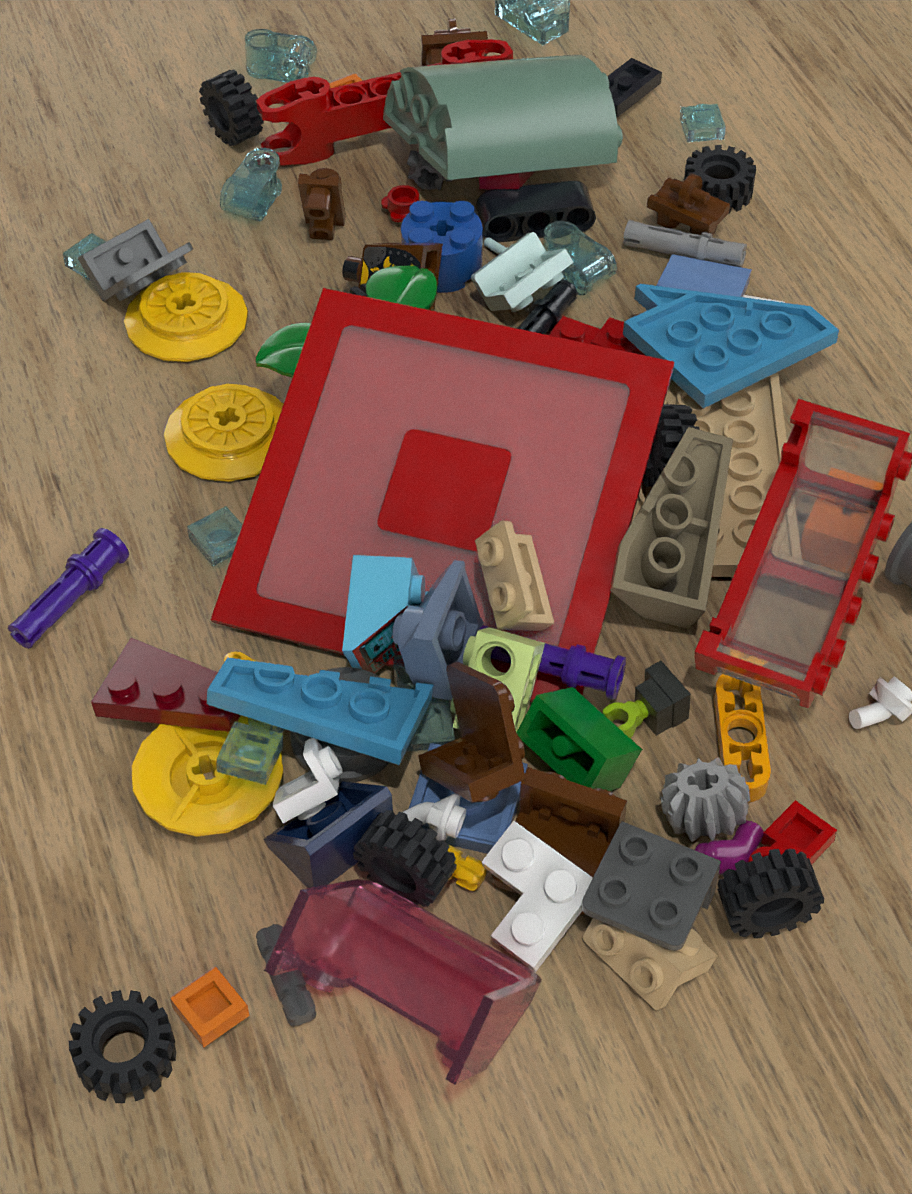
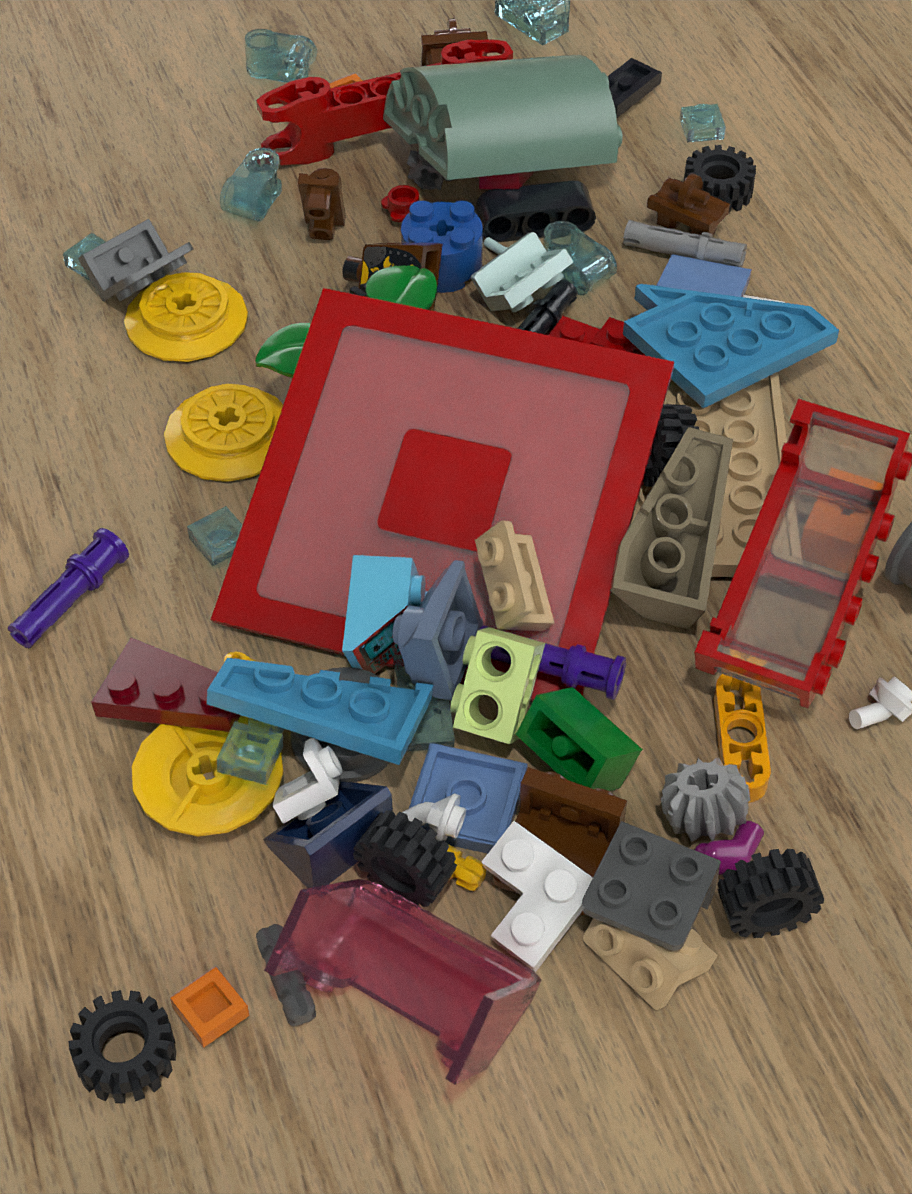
(231, 107): black tyre -> none
(489, 748): reddish brown bracket -> none
(658, 702): pearl dark grey piece -> none
(798, 830): red plate -> none

